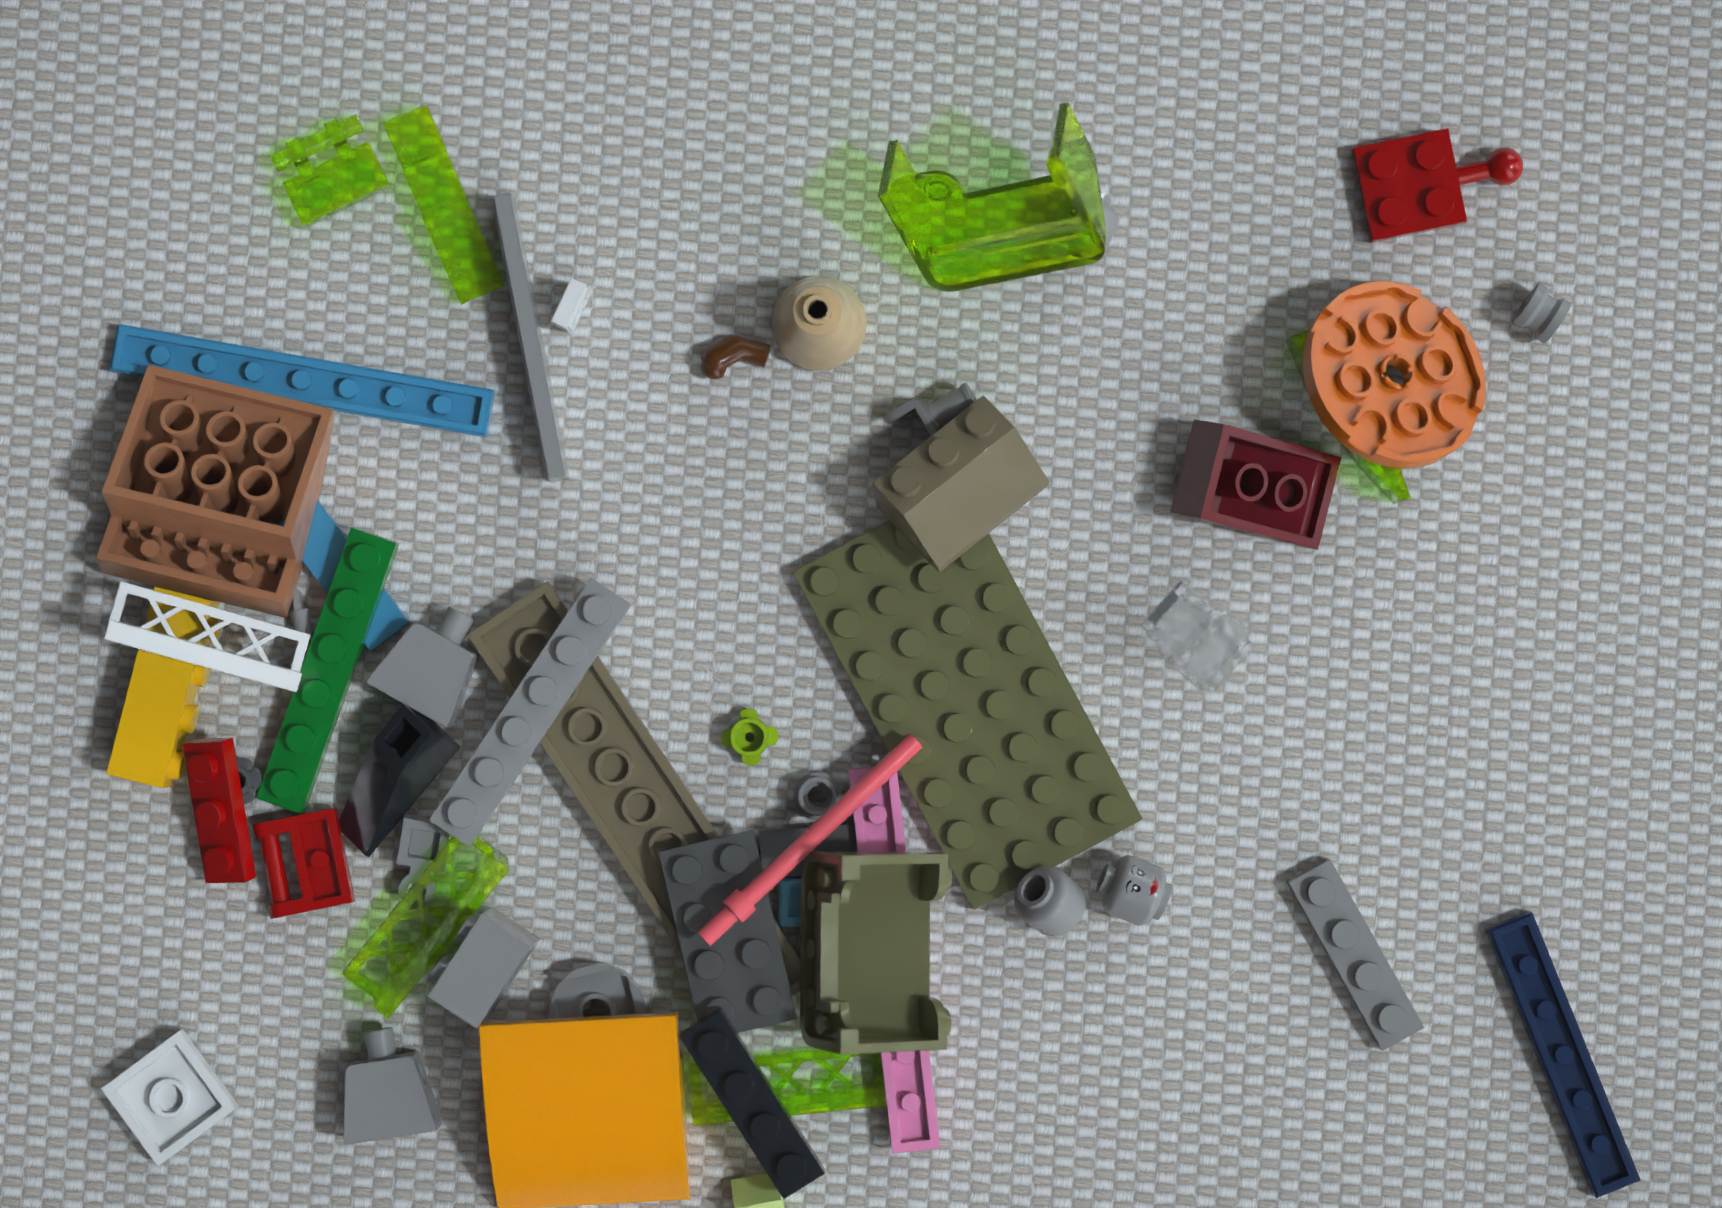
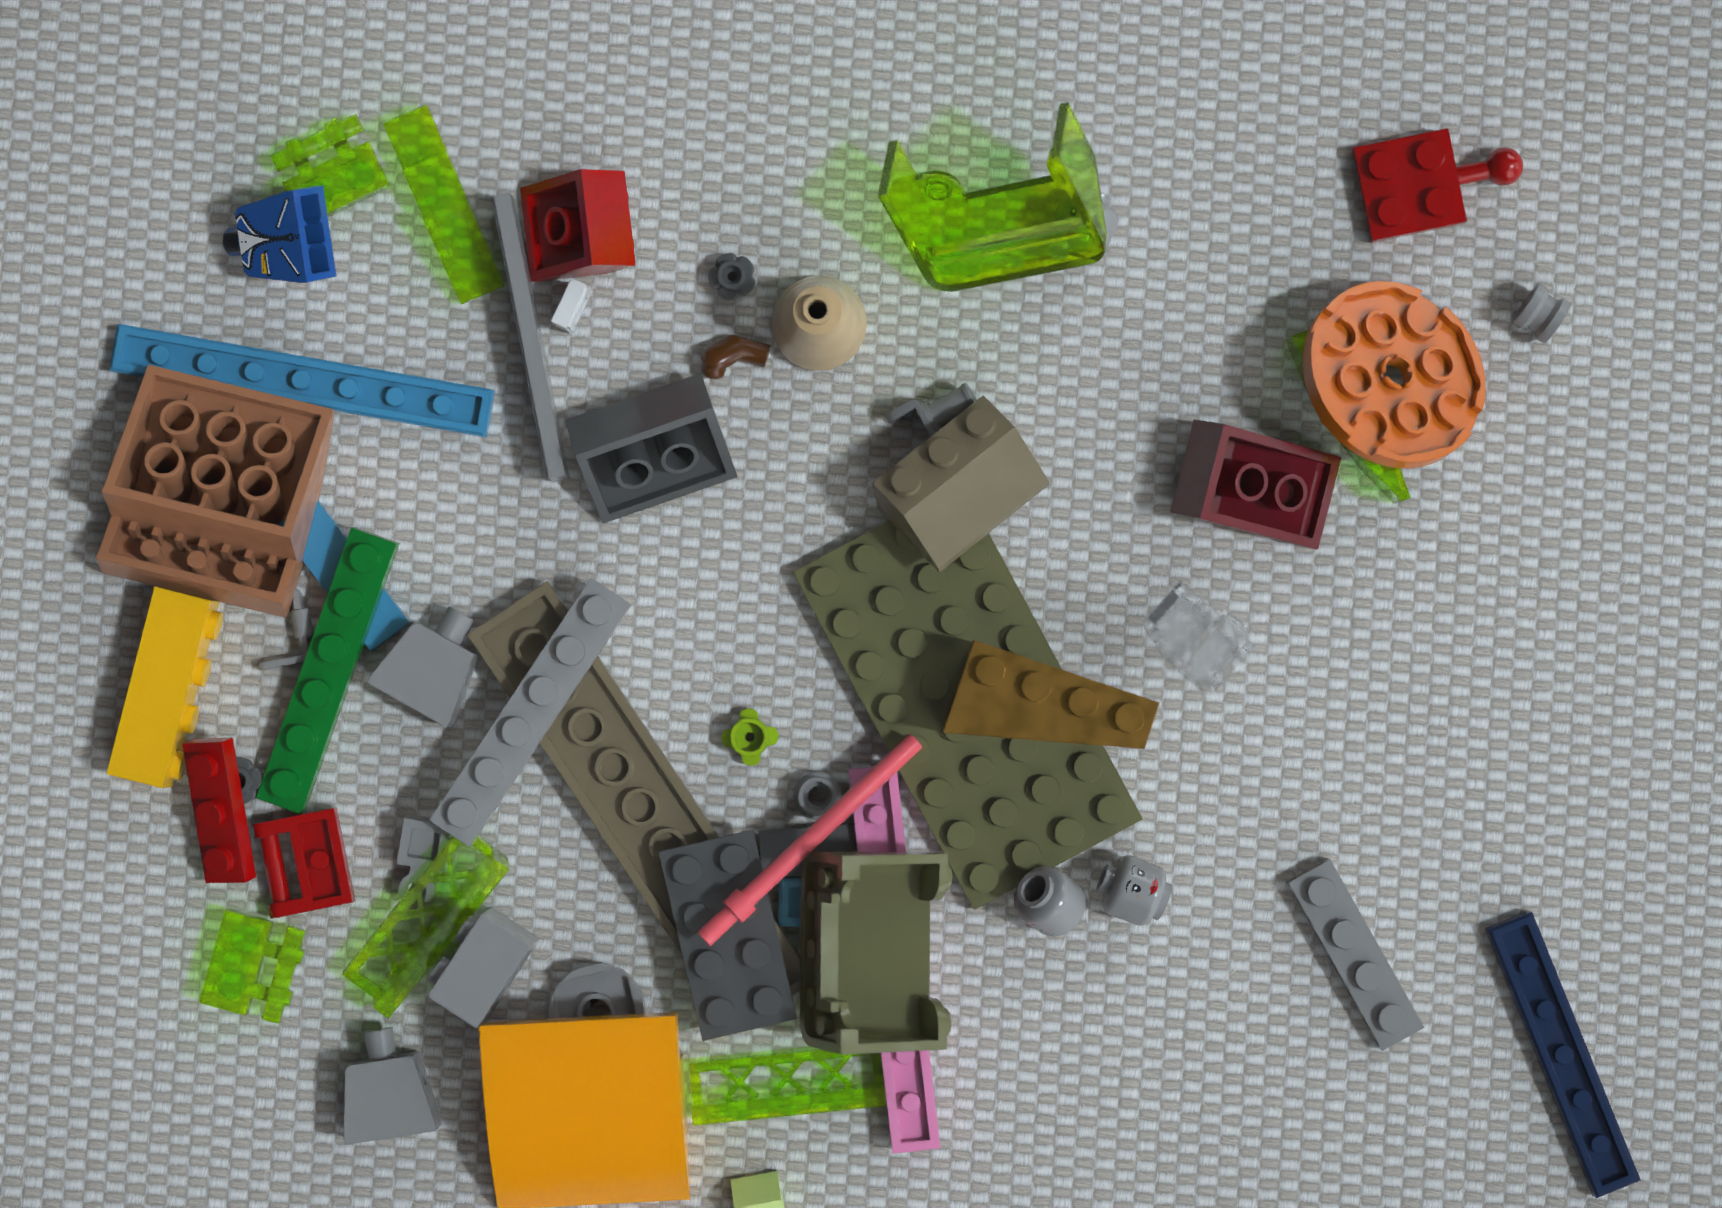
(170, 1097): white plate -> none
(201, 654): white fence -> none
(238, 961): none -> clear neon green plate
(284, 237): none -> blue torso
(393, 776): black slope -> none
(577, 225): none -> red slope
(650, 448): none -> dark grey slope
(732, 289): none -> dark grey plate
(752, 1103): black plate -> none
(1035, 701): none -> pearl gold wedge

